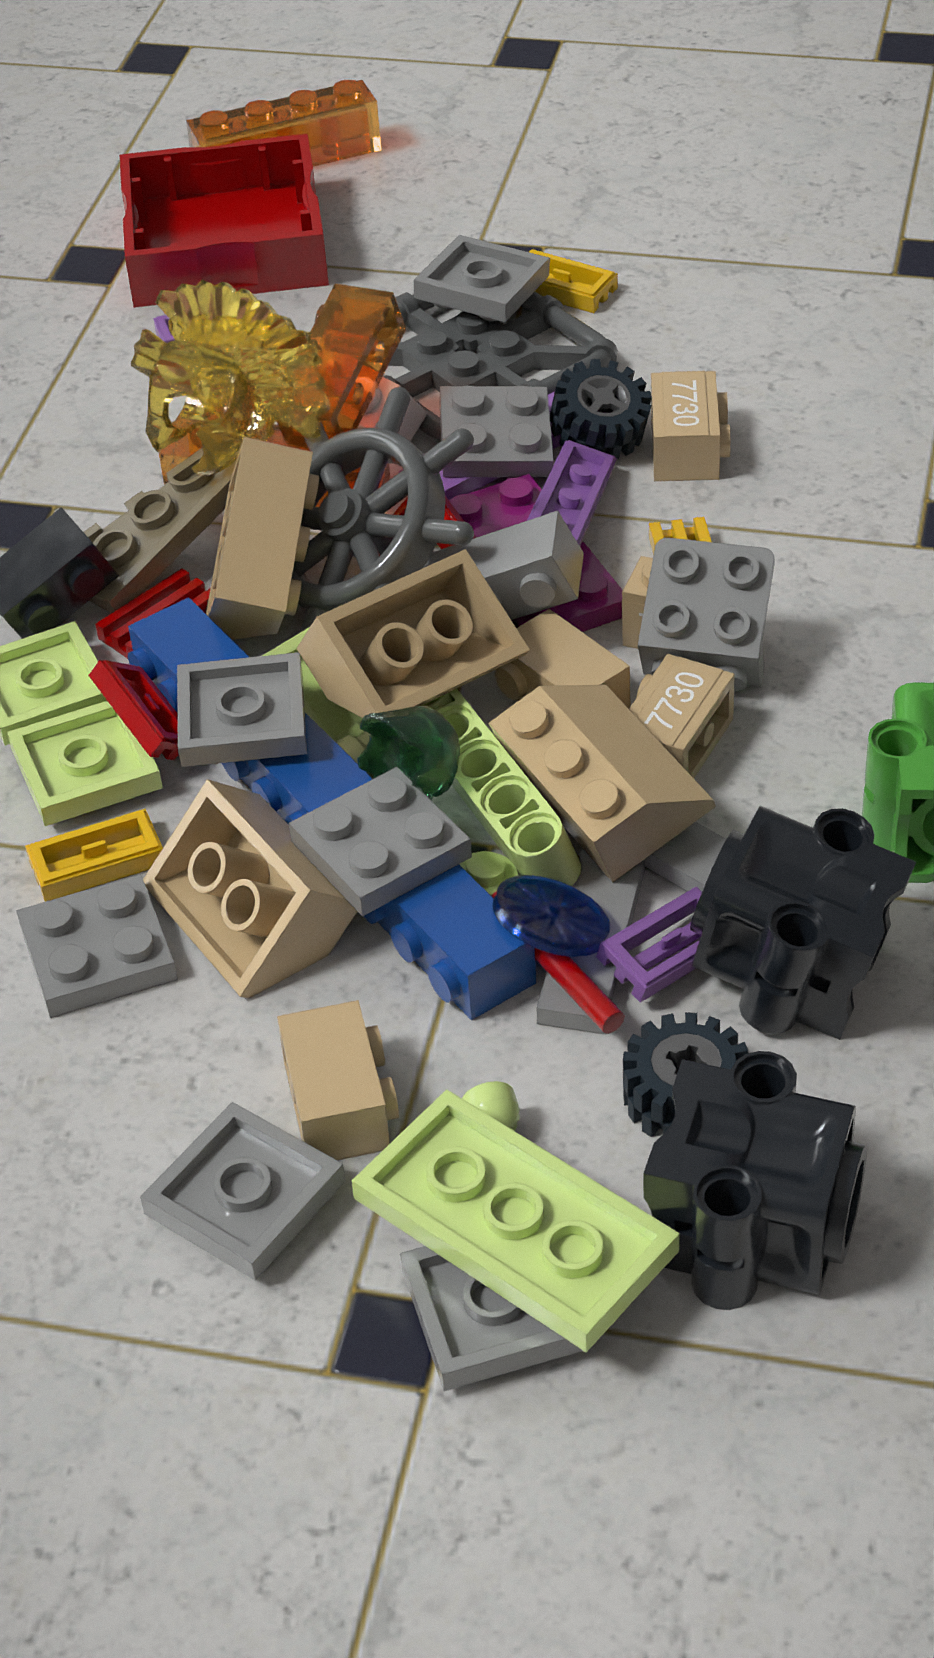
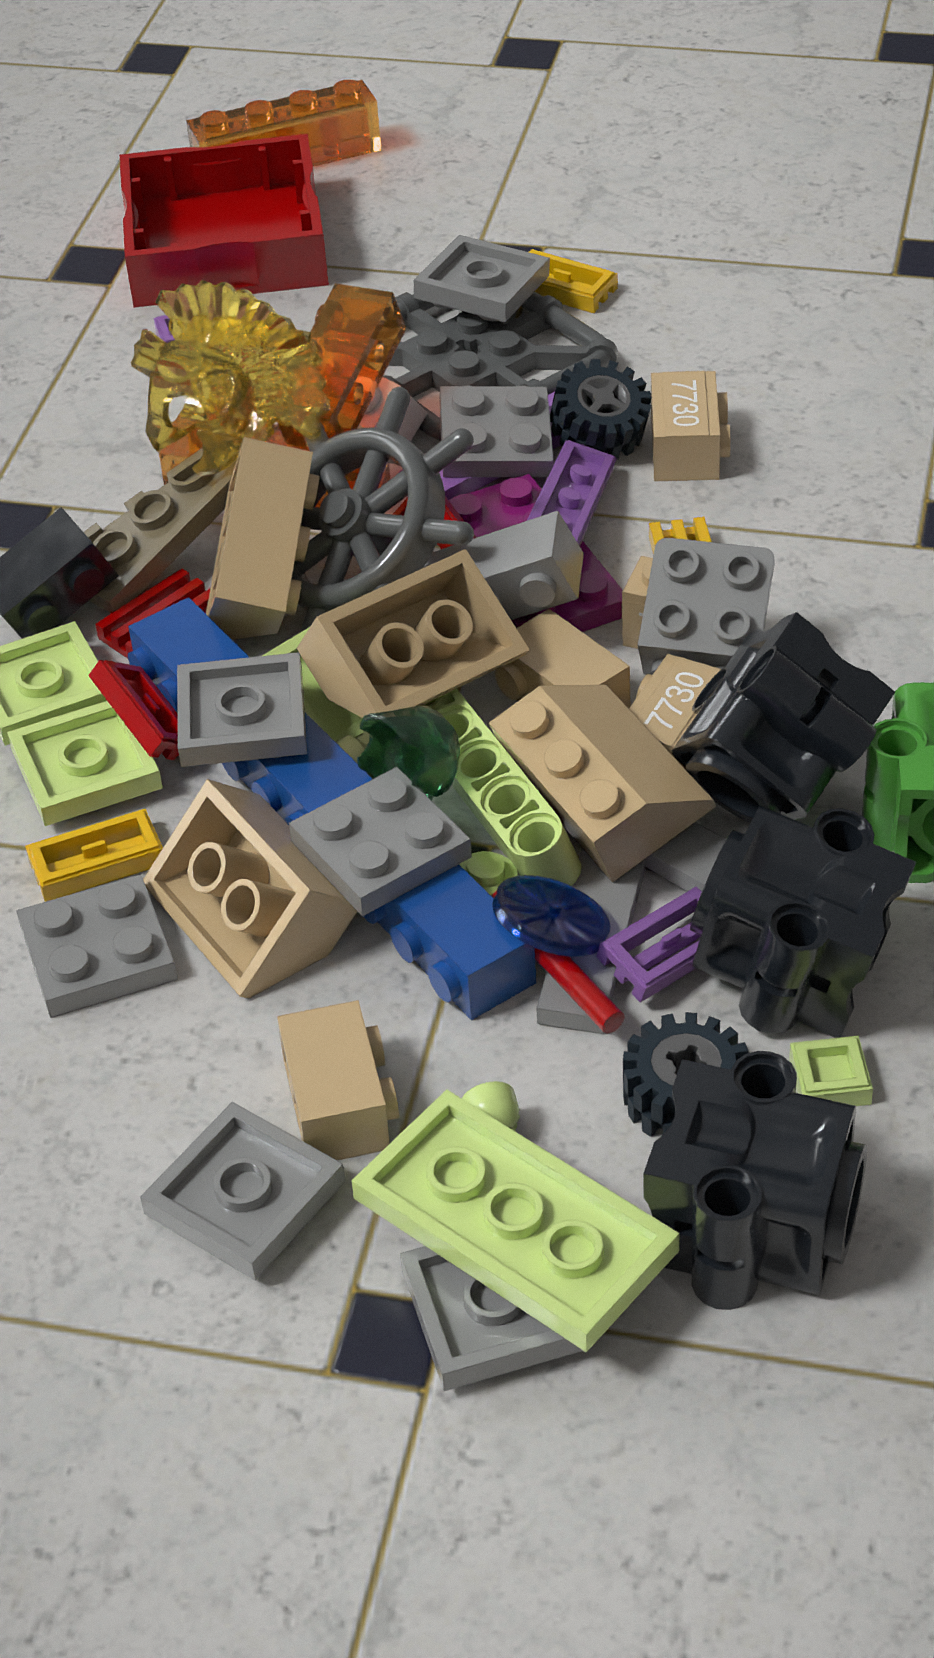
(780, 722): none -> black piece
(832, 1070): none -> yellowish green tile

